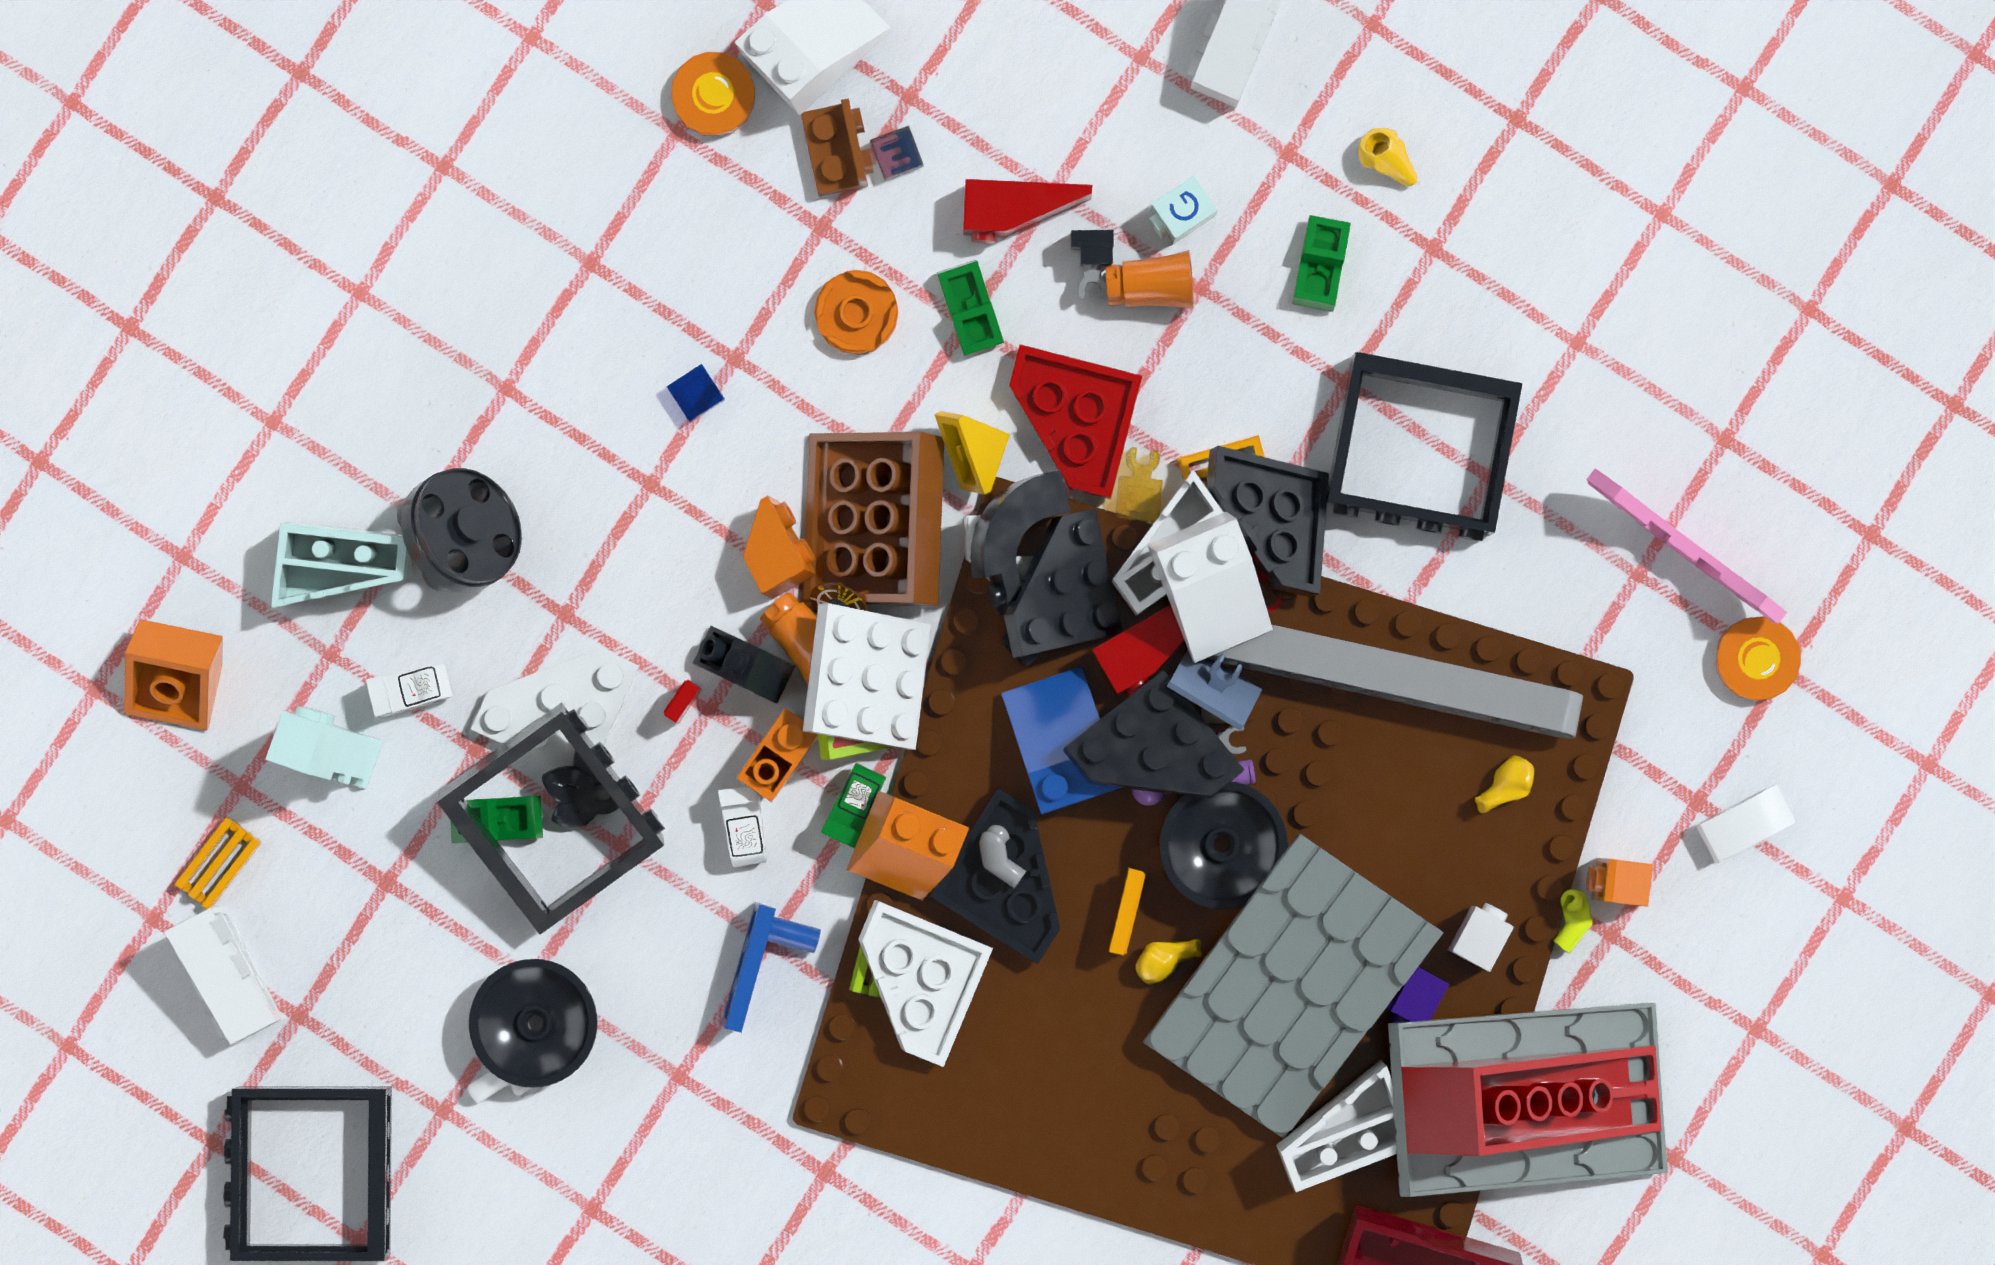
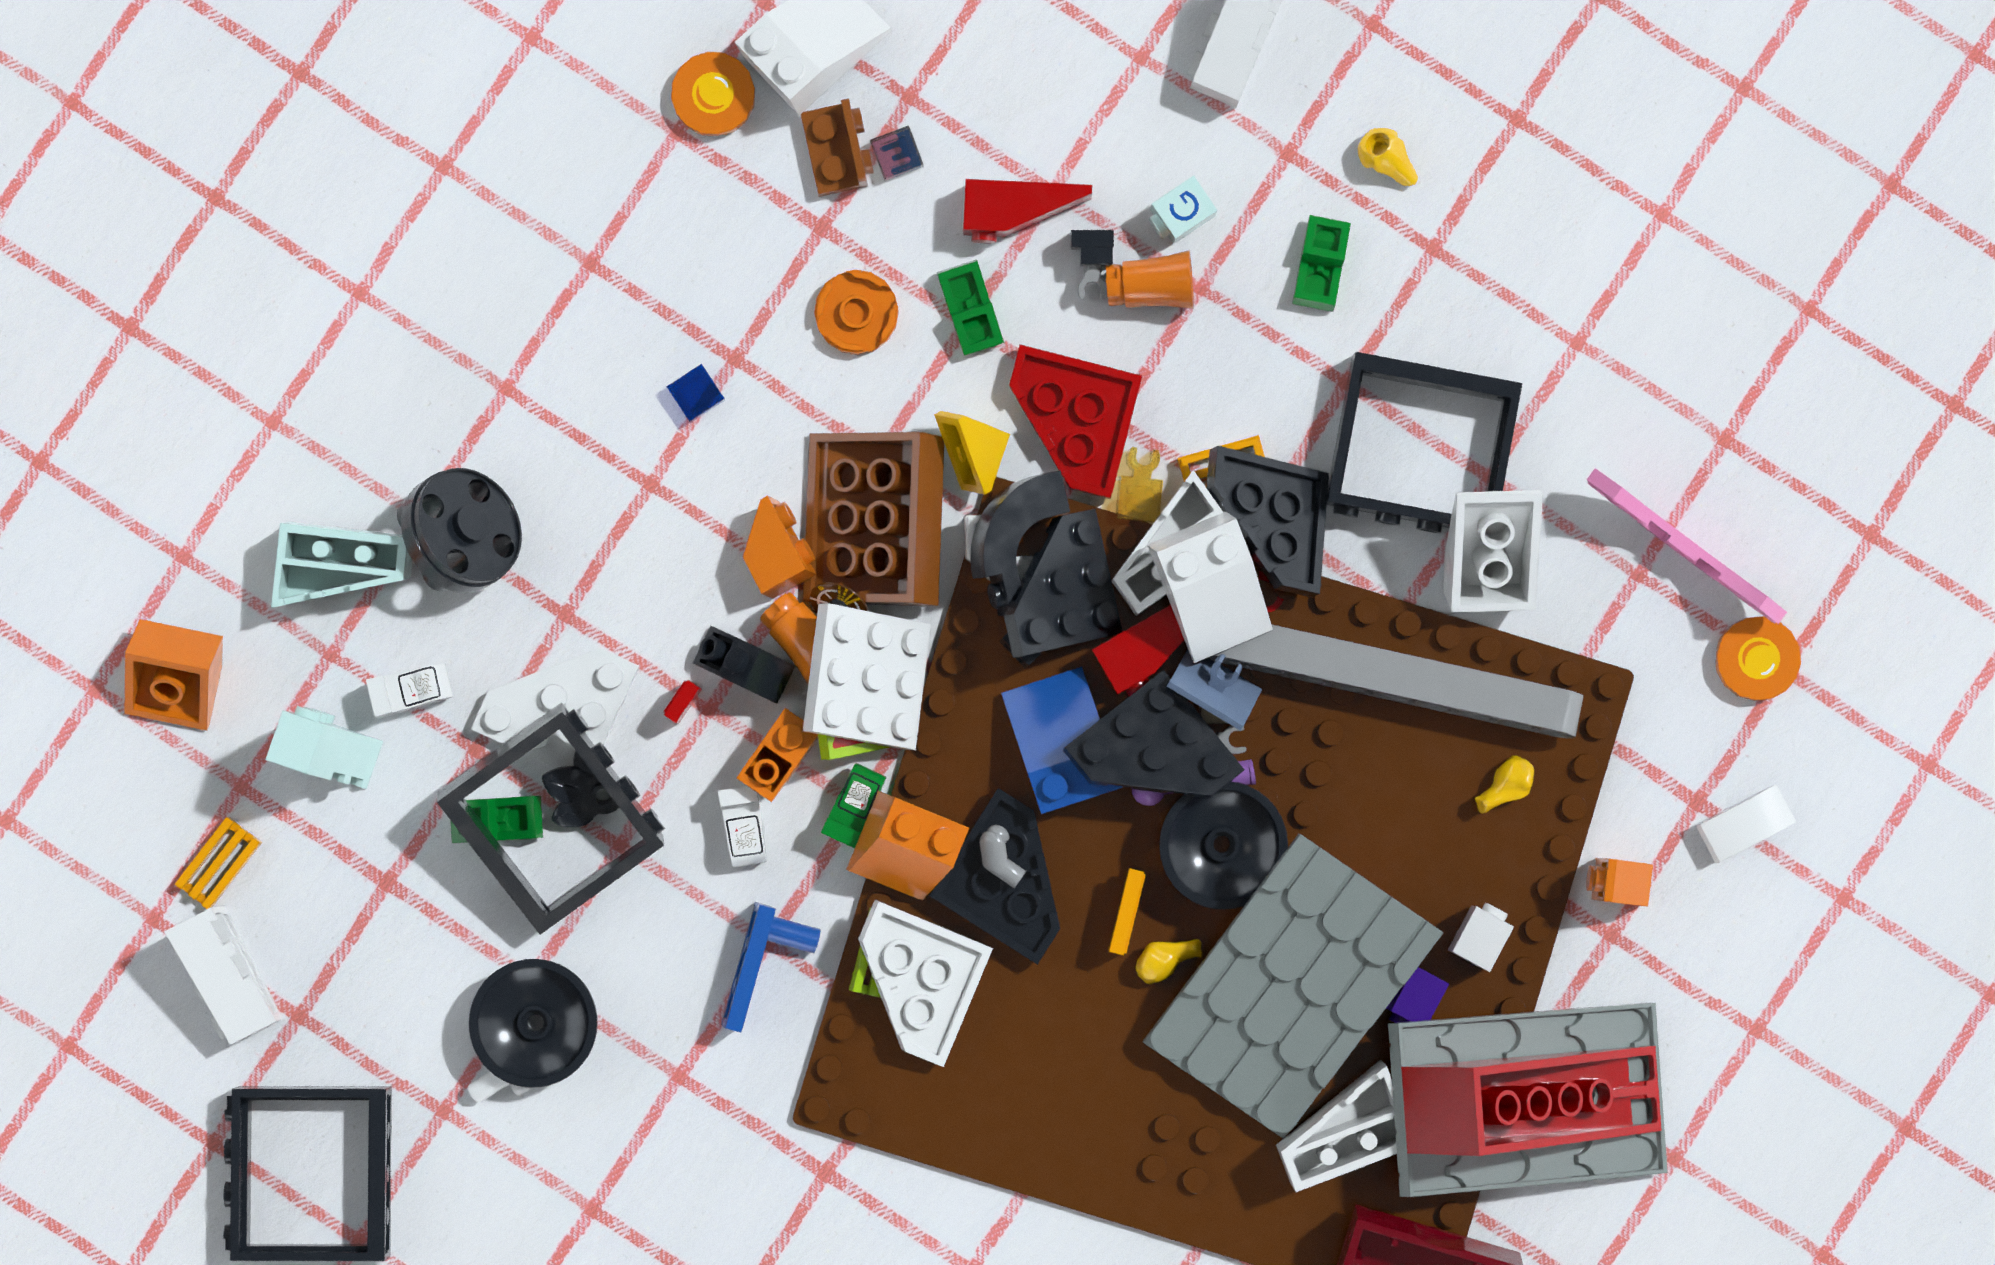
(1493, 551): none -> white slope
(1577, 919): neon yellow arm -> none

